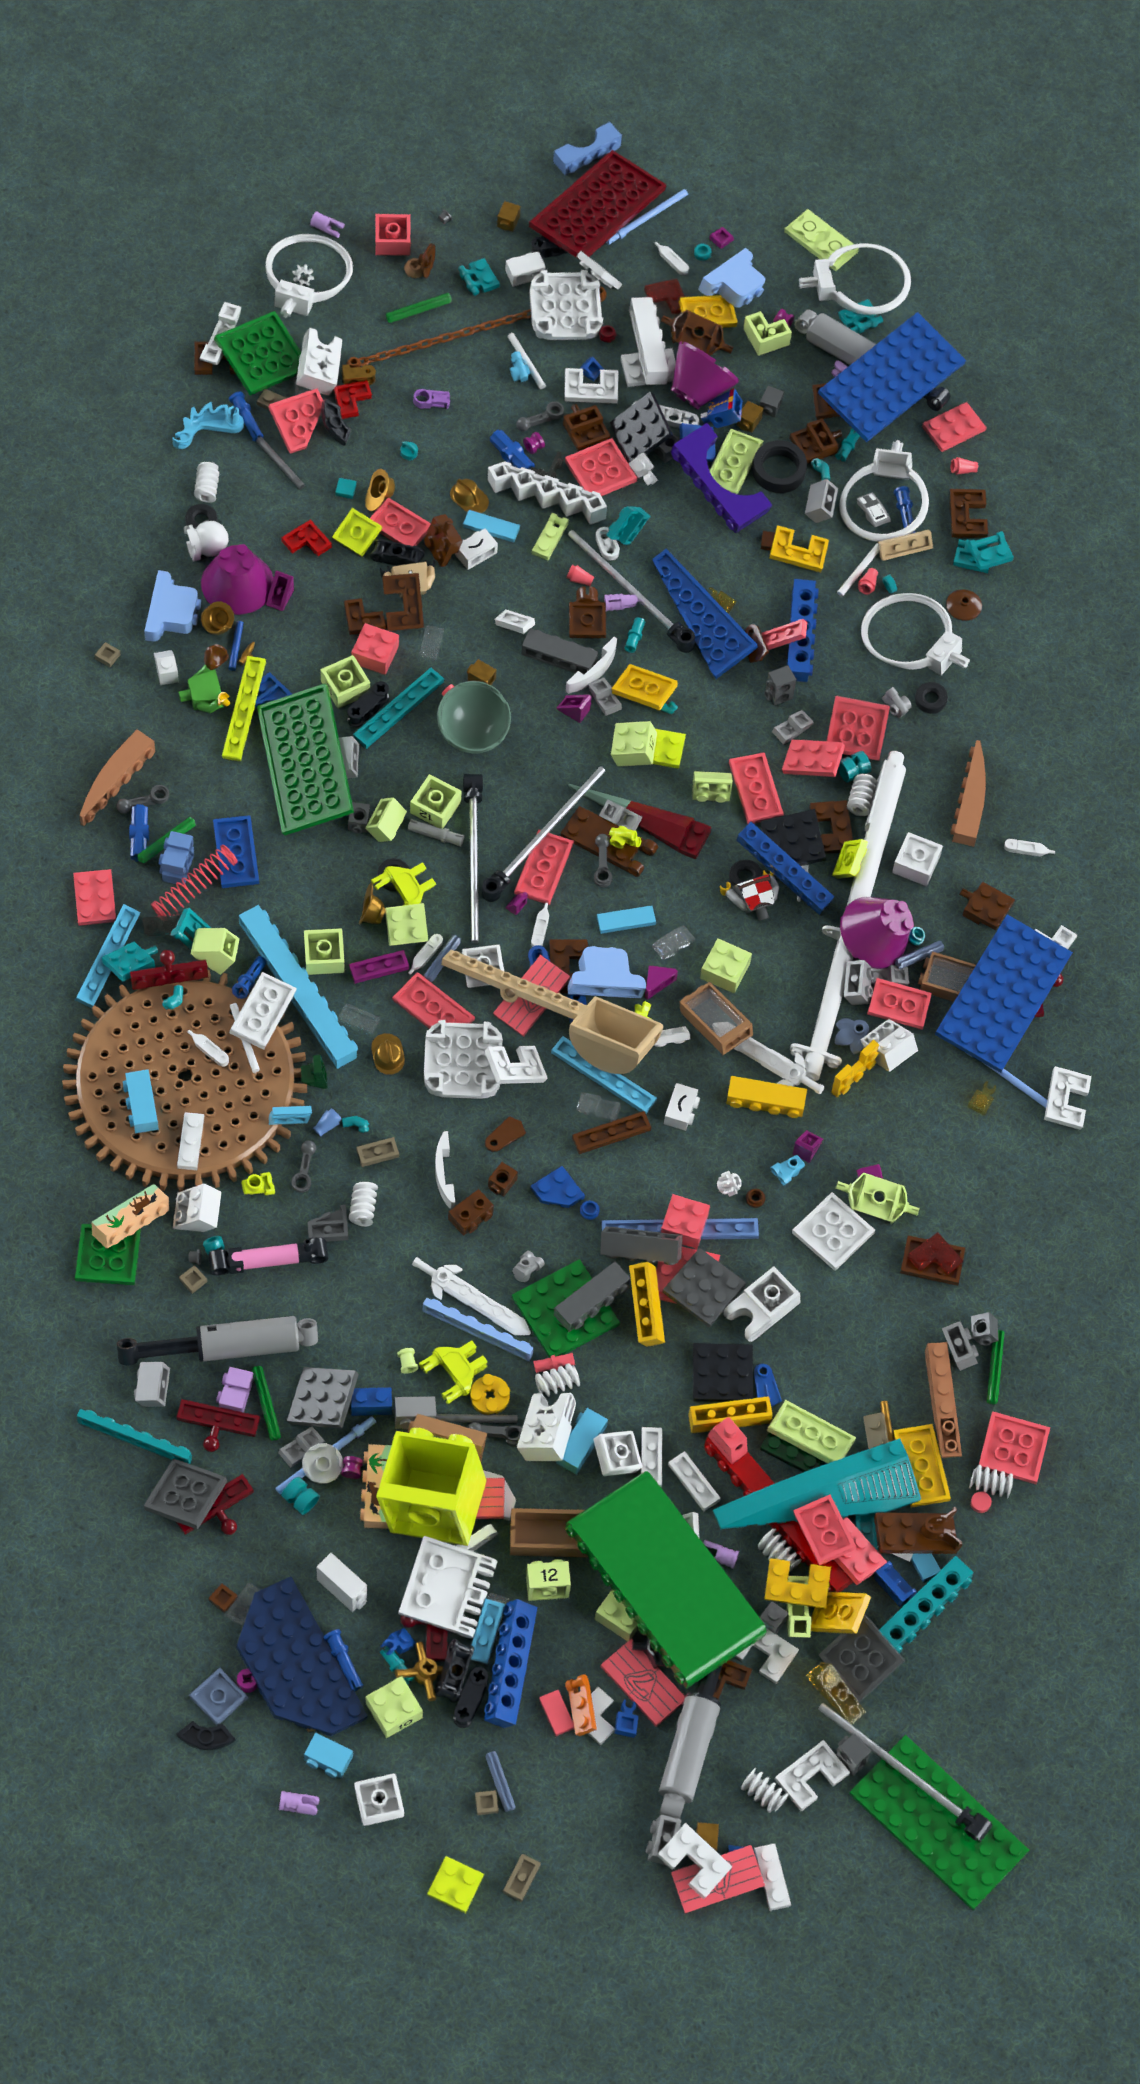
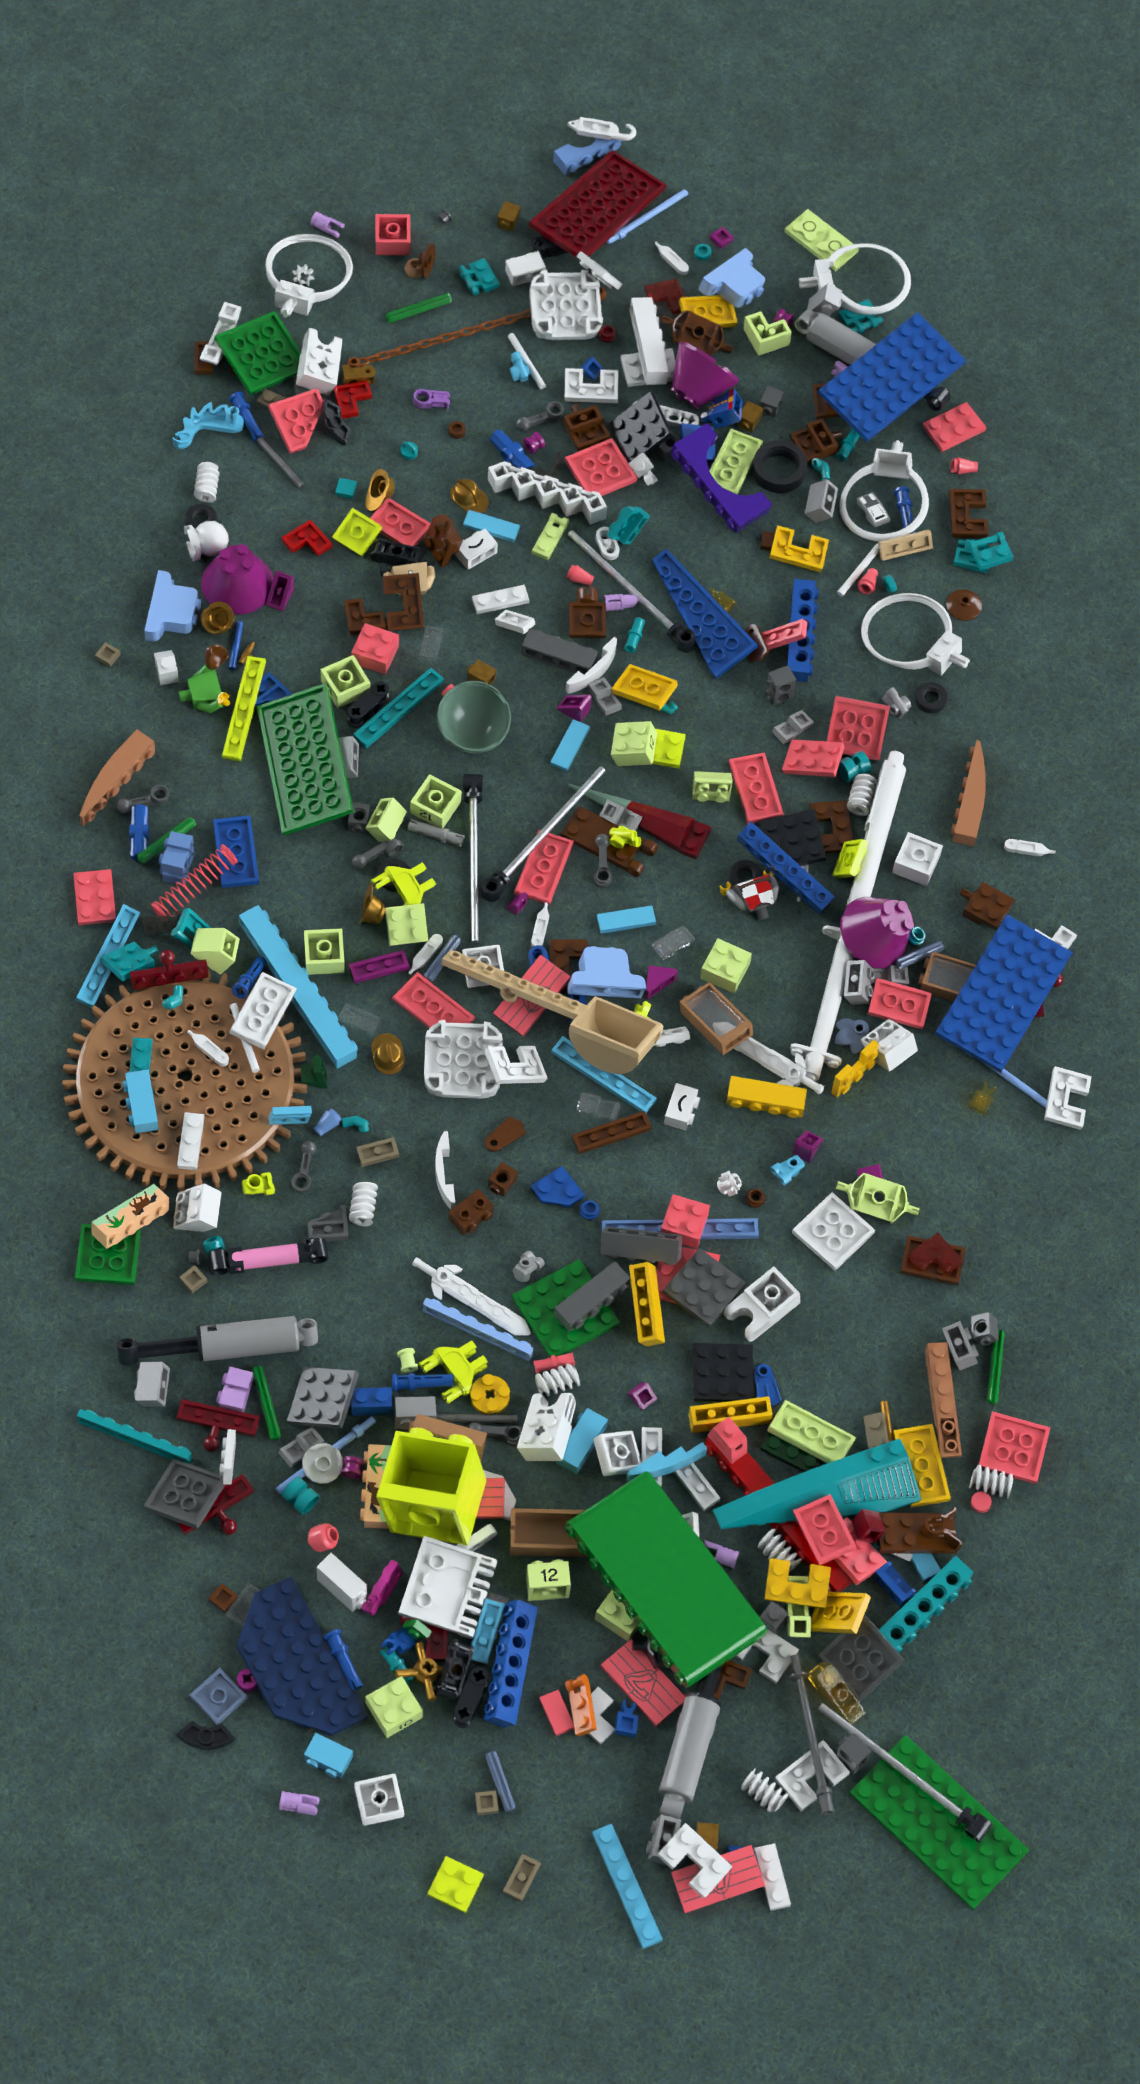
(141, 1054): none -> teal plate
(227, 1457): none -> white plate
(323, 1537): none -> coral head
(383, 1588): none -> dark pink hinge
(391, 848): none -> dark grey piece
(416, 1381): none -> blue pin
(416, 1629): none -> green plate
(456, 429): none -> reddish brown tile
(500, 599): none -> white plate
(569, 745): none -> medium azure tile
(600, 129): none -> white plate
(627, 1886): none -> medium azure plate
(642, 1395): none -> magenta slope
(660, 1465): none -> medium azure slope
(823, 1792): none -> dark grey bar
(825, 300): none -> light grey brick
(868, 1526): none -> dark red brick

